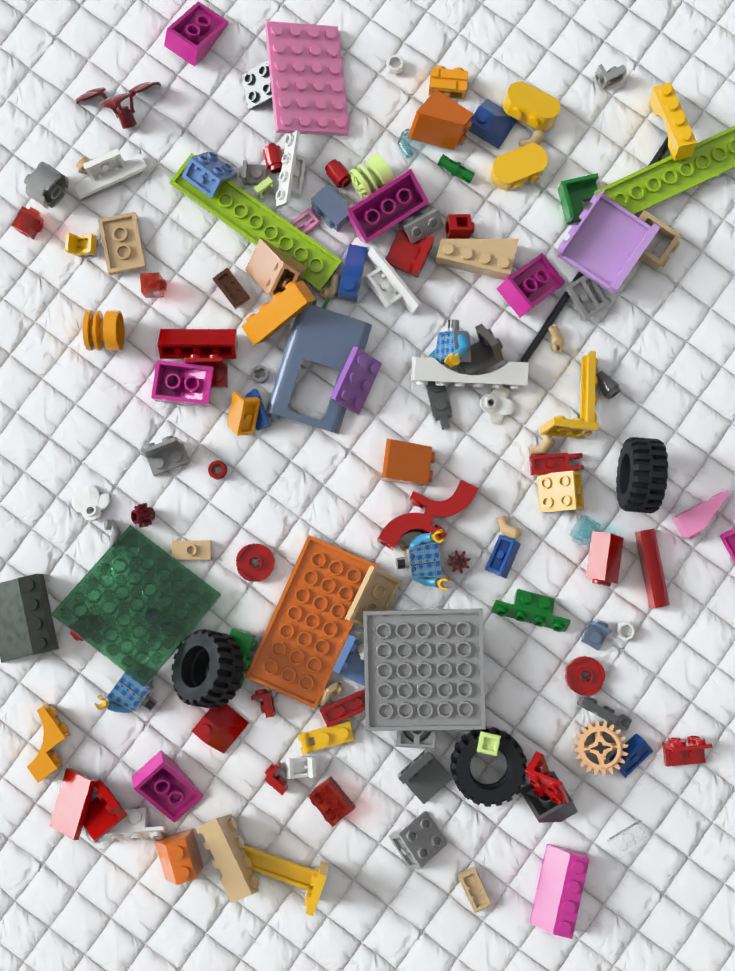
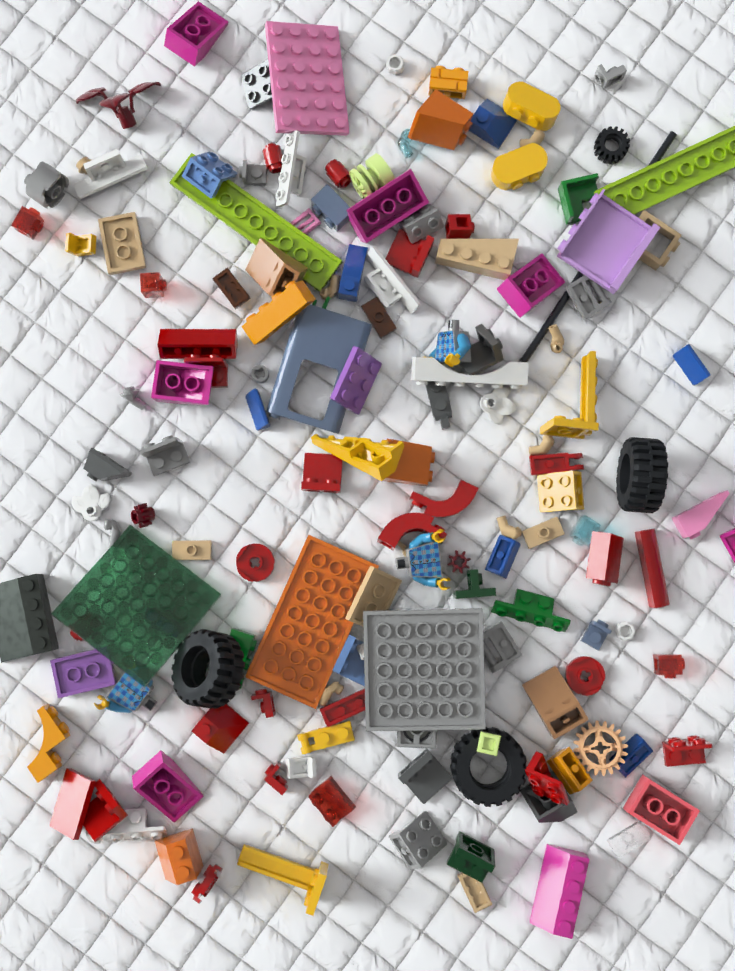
(82, 673): none -> medium lavender plate
(103, 330): light orange wheel -> none
(103, 468): none -> dark grey slope
(130, 394): none -> light grey plate
(207, 884): none -> red plate
(213, 465): red plate -> none
(229, 857): tan wedge -> none
(243, 414): light orange panel -> none
(264, 188): yellowish green tile -> none
(322, 473): none -> red bracket
(371, 457): none -> yellow wedge
(378, 317): none -> reddish brown plate
(456, 168): green pin -> none
(472, 857): none -> dark green bracket
(474, 580): none -> dark green bracket
(503, 644): none -> light grey plate
(543, 532): none -> tan plate
(555, 702): none -> medium nougat slope
(569, 770): none -> light orange brick
(604, 712): dark grey hinge -> none
(607, 385): dark grey cone -> none
(619, 137): none -> black tyre
(661, 809): none -> coral brick
(668, 665): none -> clear red brick
(680, 135): yellow arch -> none
(691, 365): none -> blue slope

